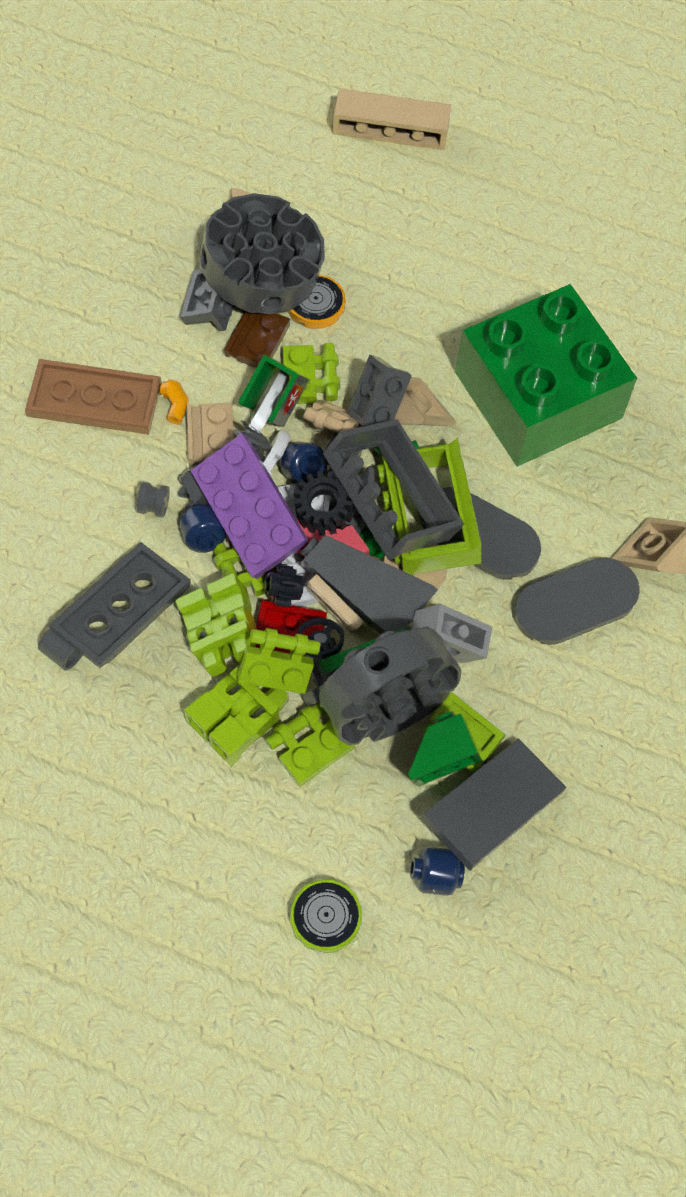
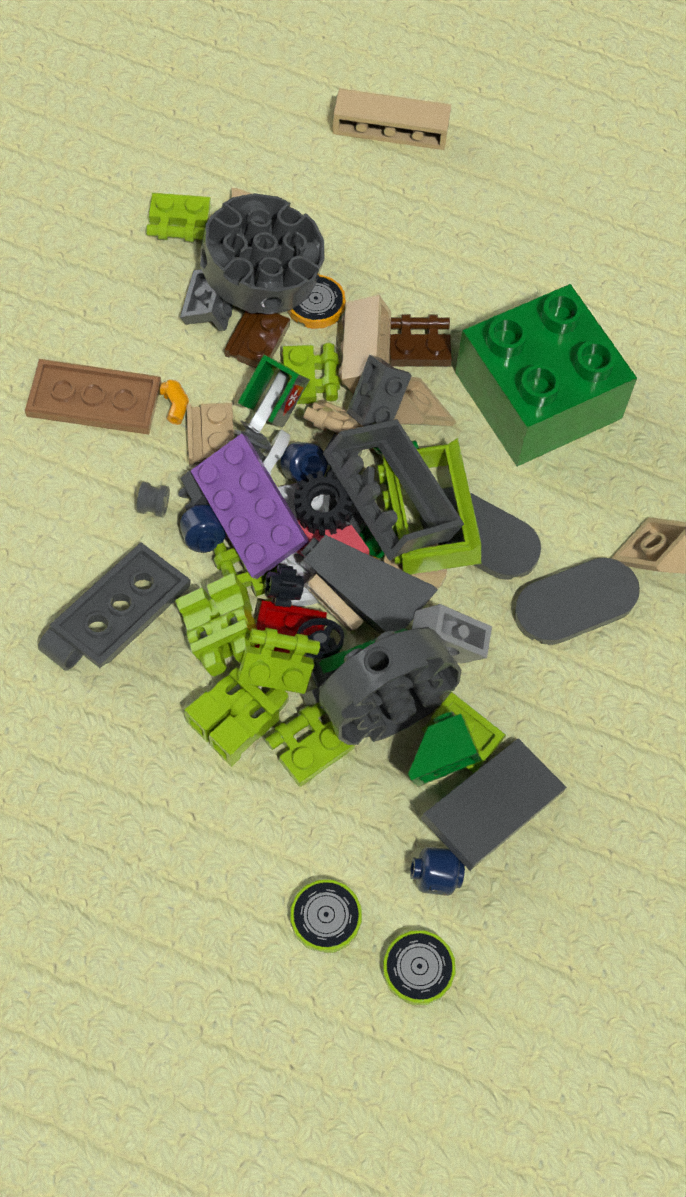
(181, 210): none -> lime plate
(365, 333): none -> tan brick
(419, 967): none -> tile
(420, 349): none -> reddish brown plate

